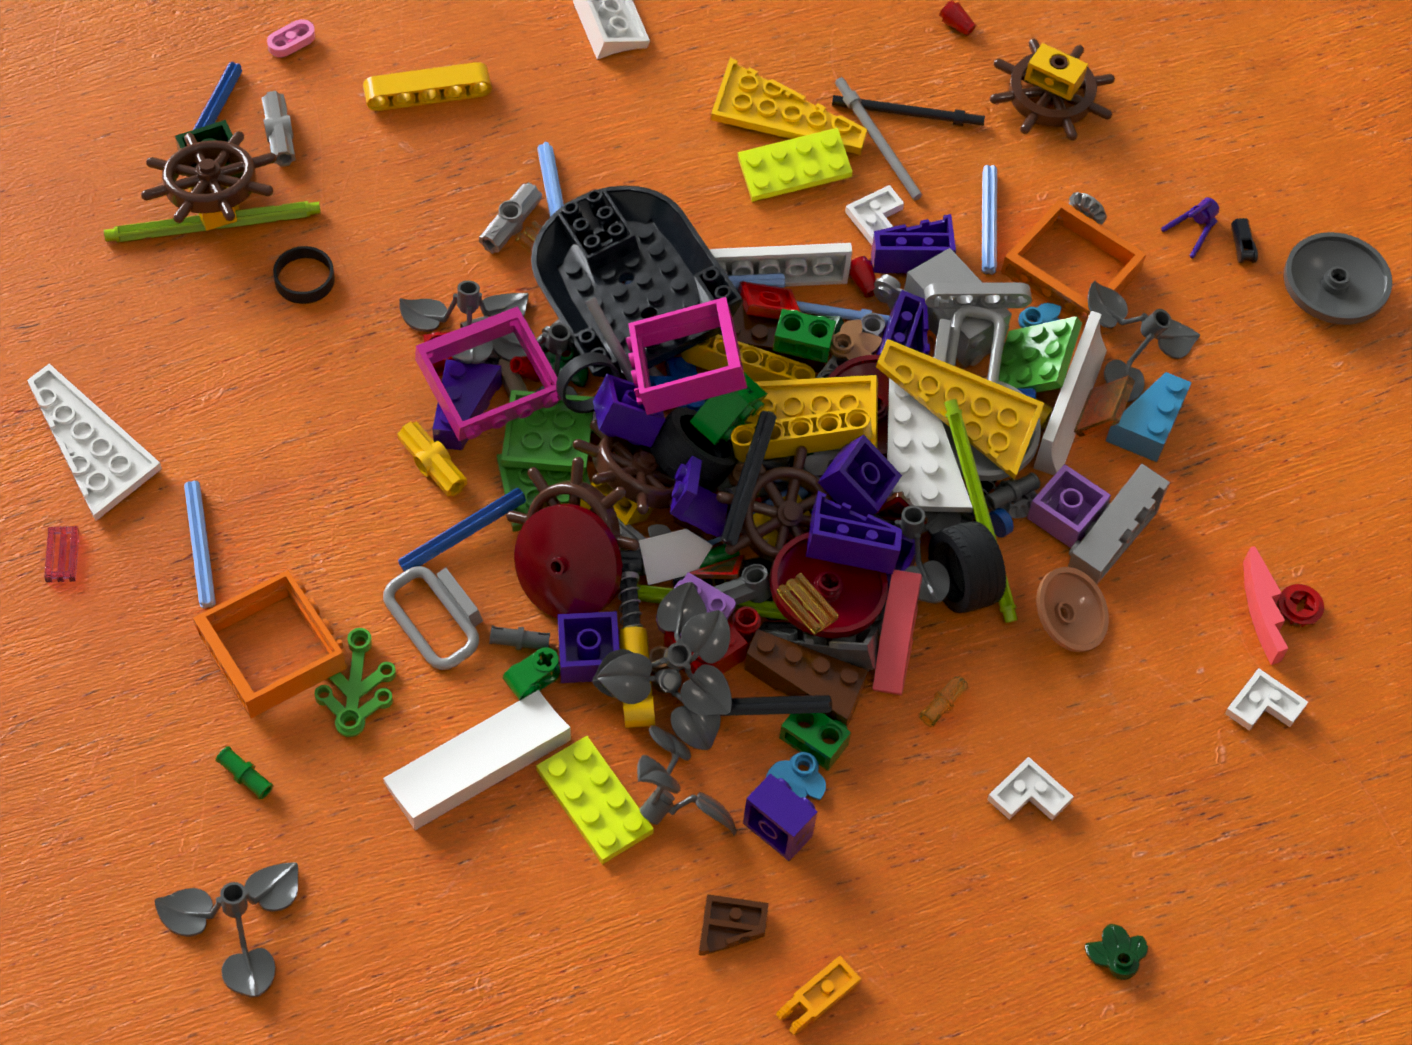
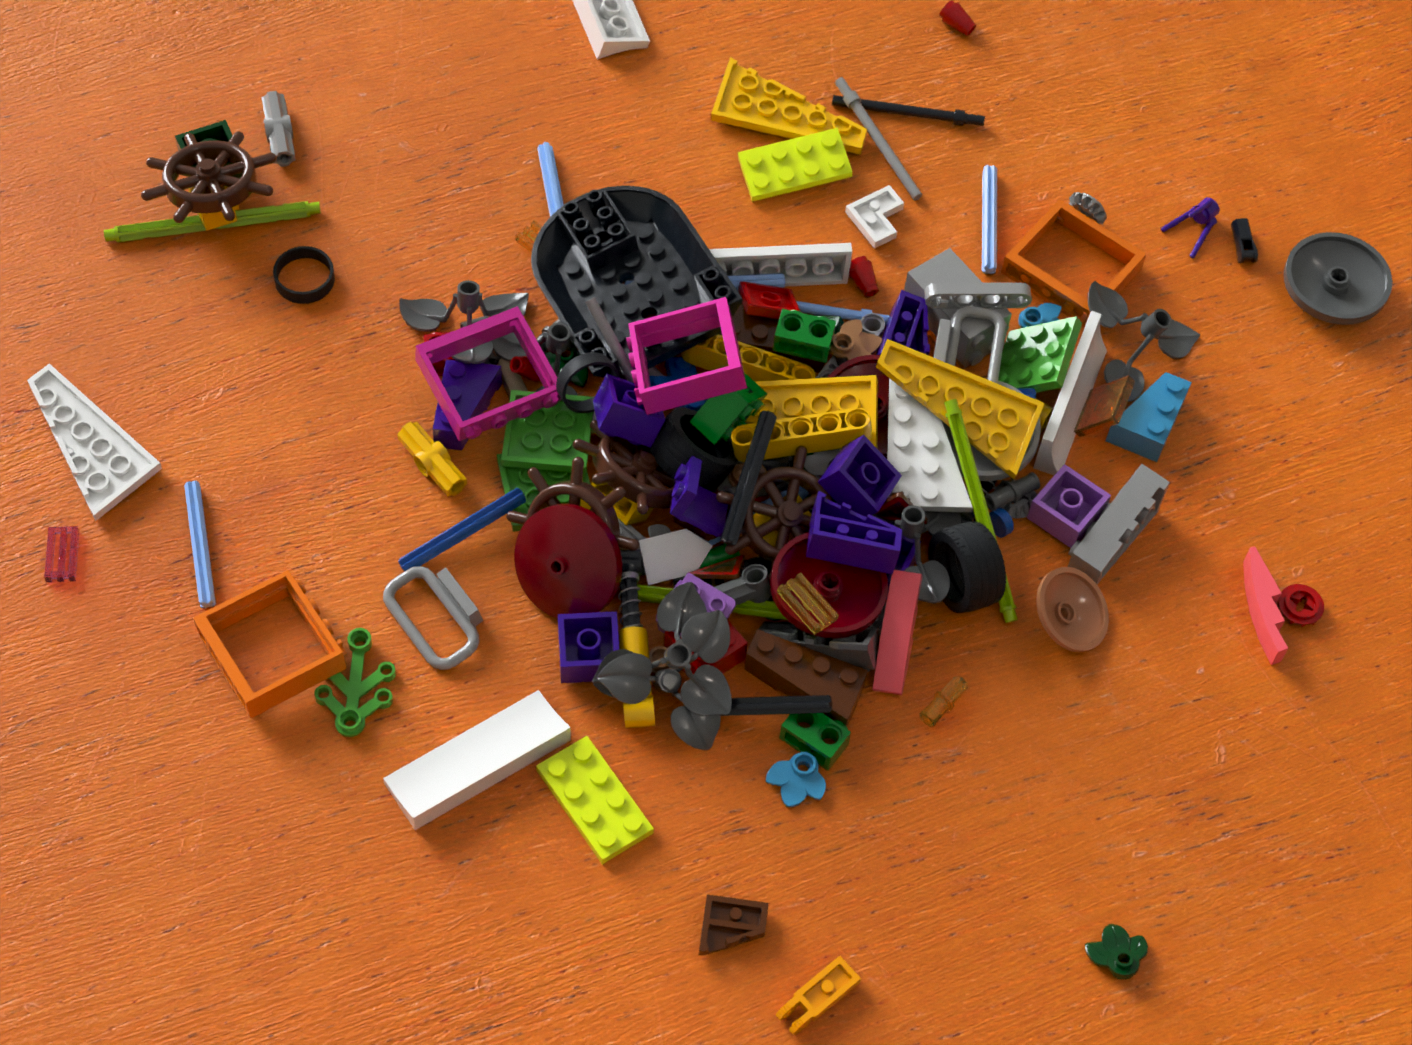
(189, 908): dark grey plant -> none
(219, 95): blue axle -> none
(244, 772): green pin -> none
(291, 38): bright pink plate -> none
(427, 86): yellow beam -> none
(510, 217): light grey piece -> none
(519, 638): dark grey pin -> none
(533, 673): green piece -> none
(661, 799): dark grey plant -> none
(746, 622): red cone -> none
(780, 816): dark purple brick -> none
(887, 289): light grey plate -> none
(905, 248): dark purple wedge -> none
(1030, 784): white plate -> none
(1055, 79): reddish brown brick -> none
(1265, 694): white plate -> none

